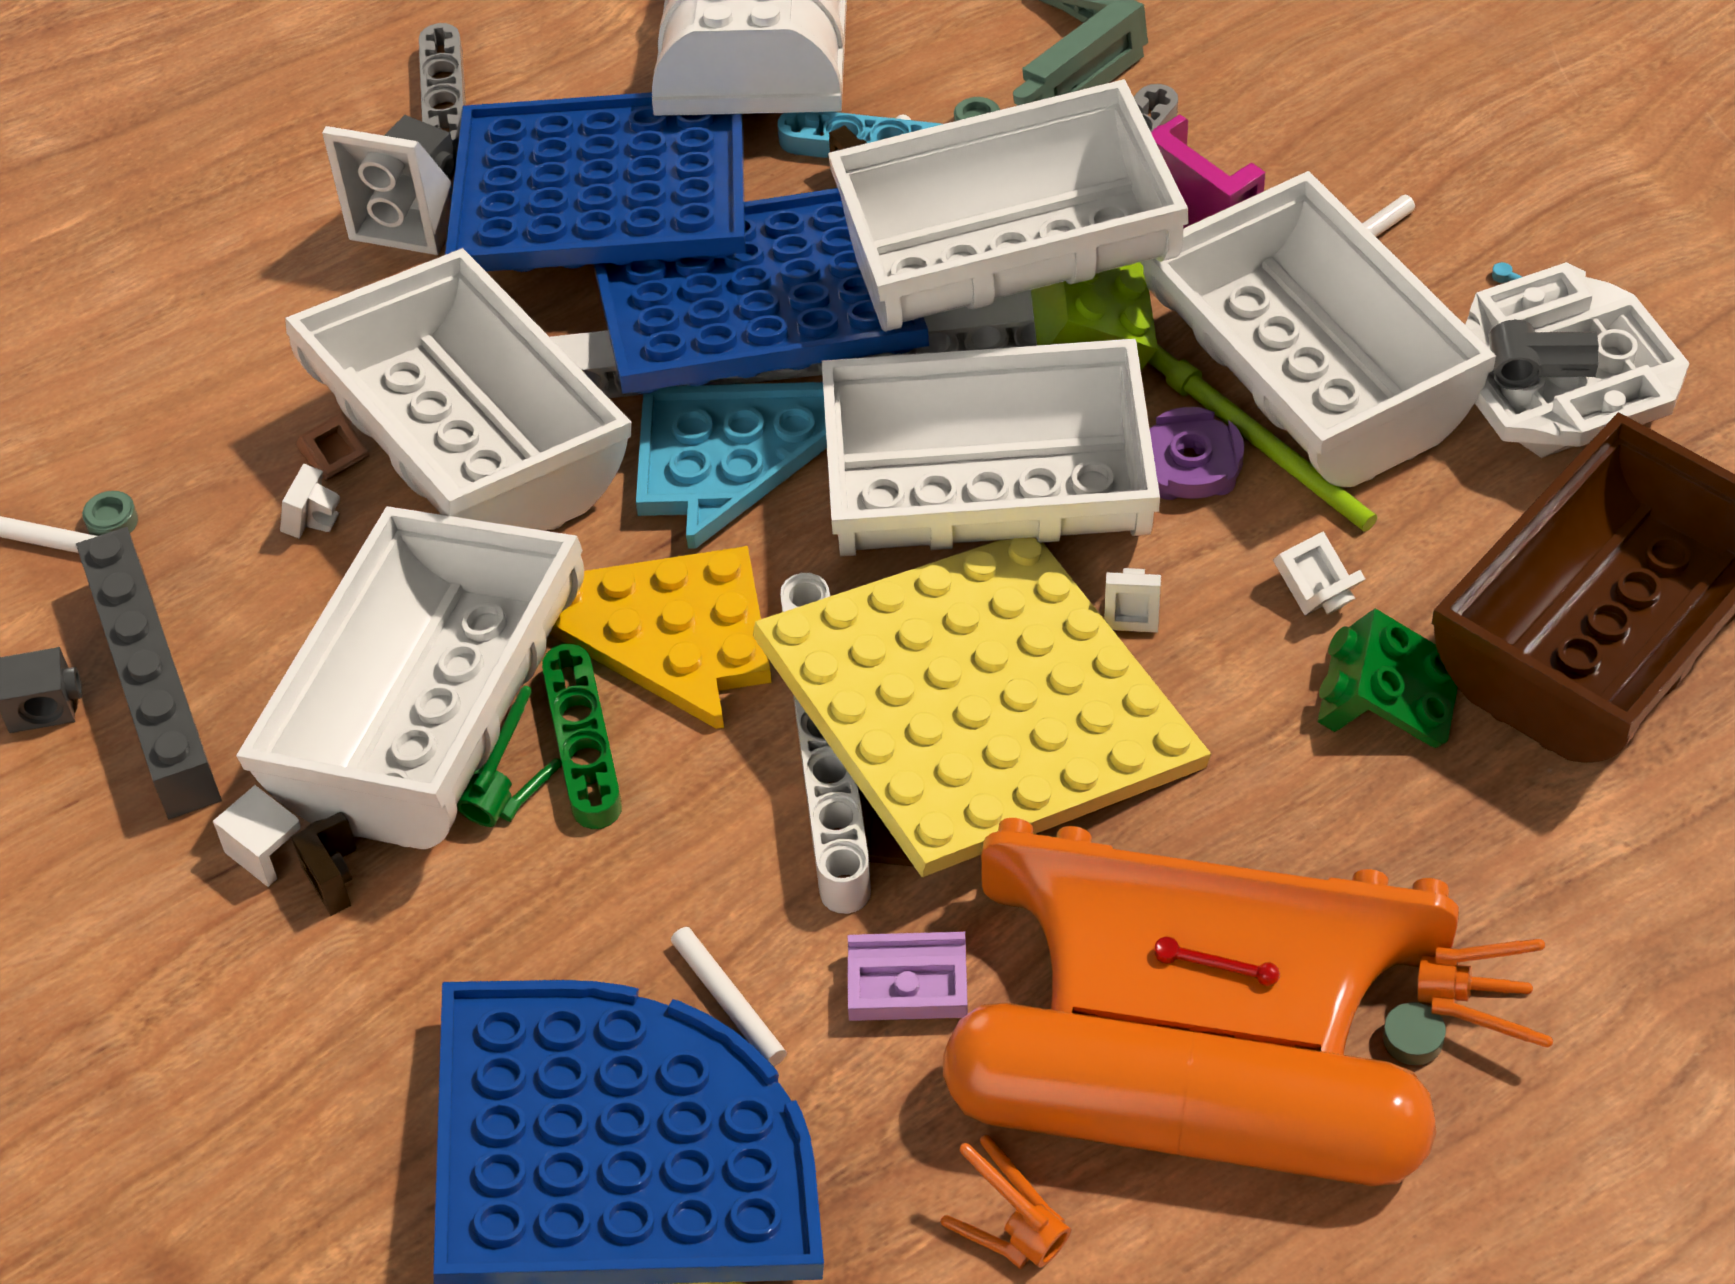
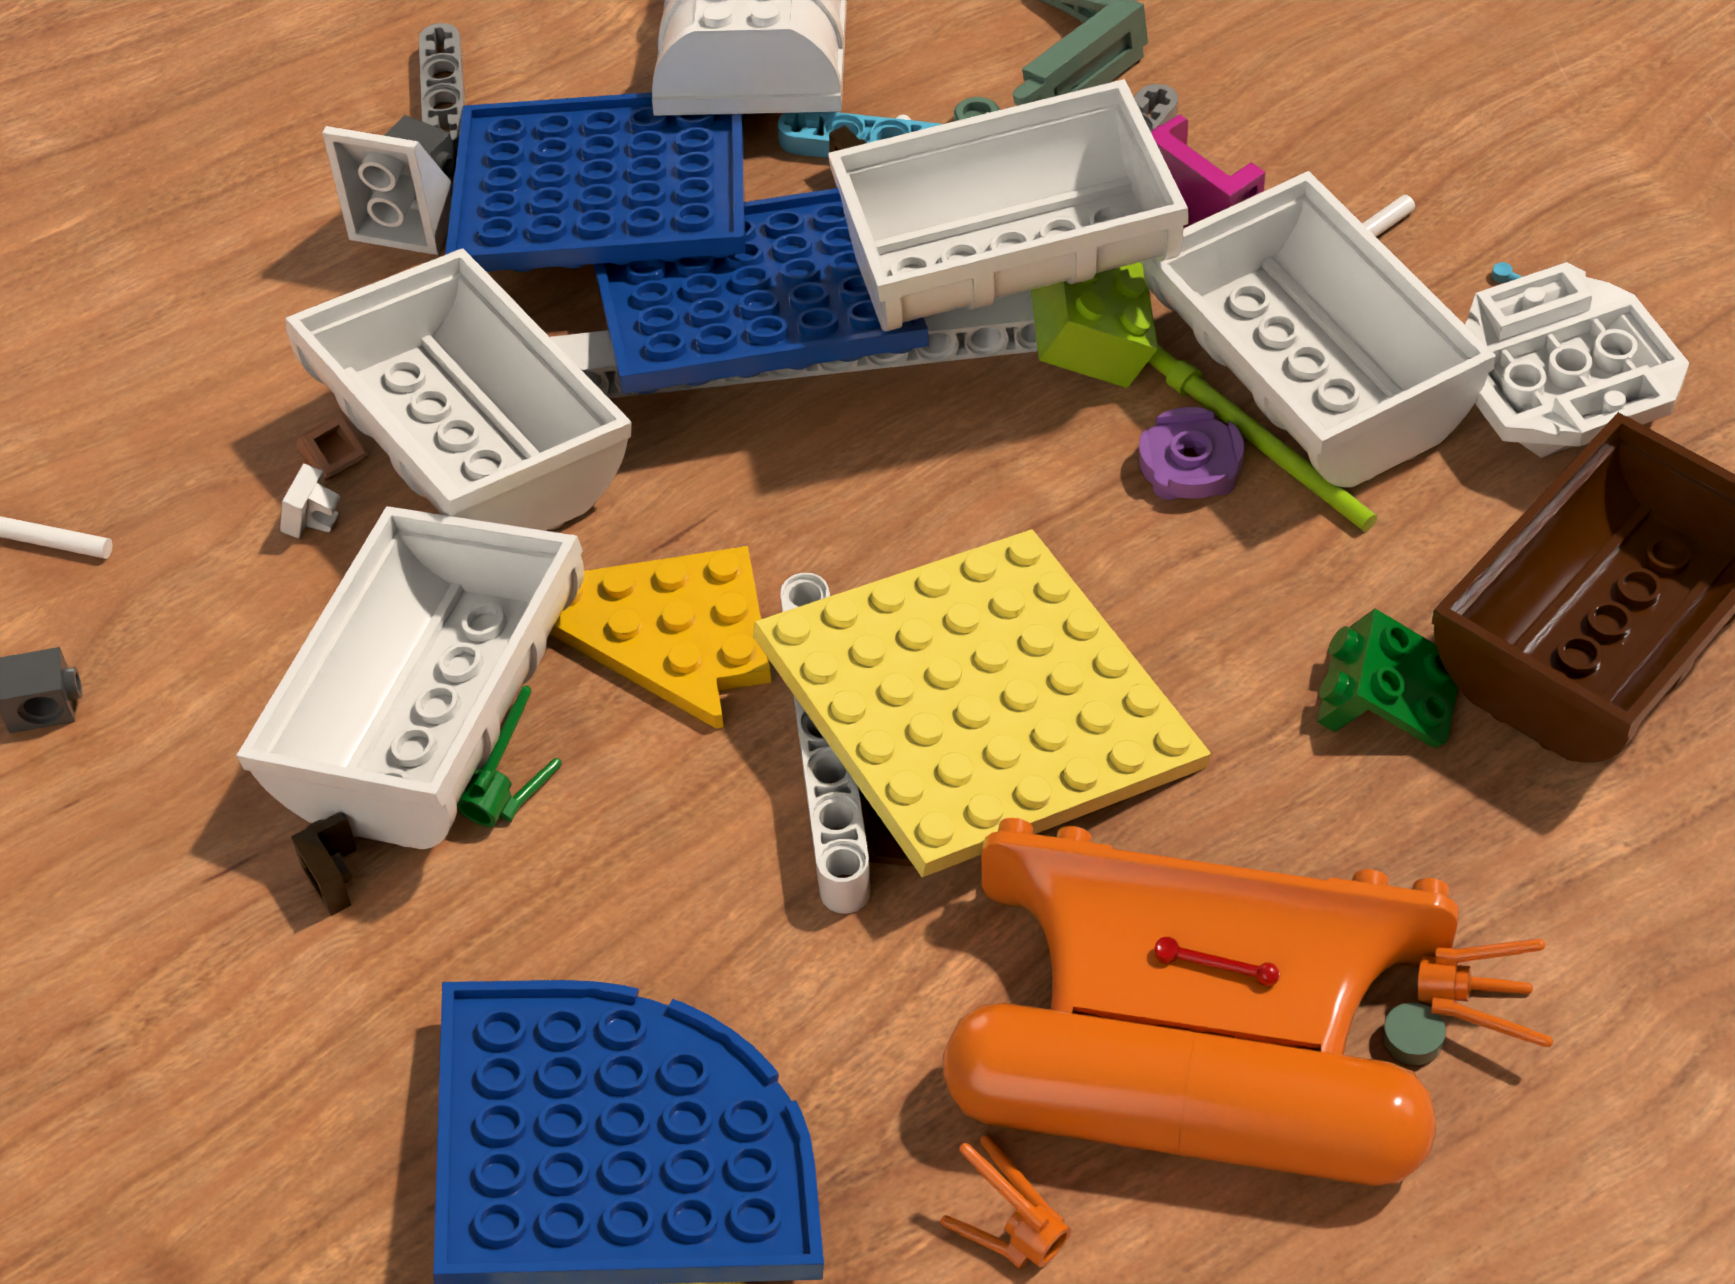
(109, 512): sand green tile -> none
(148, 674): dark grey arch -> none
(254, 830): white panel -> none
(580, 735): green beam -> none
(723, 448): medium azure wing -> none
(728, 995): white bar -> none
(907, 976): lavender plate -> none
(988, 445): white container -> none
(1132, 600): white tile -> none
(1317, 575): white bracket -> none
(1528, 354): dark grey piece -> none

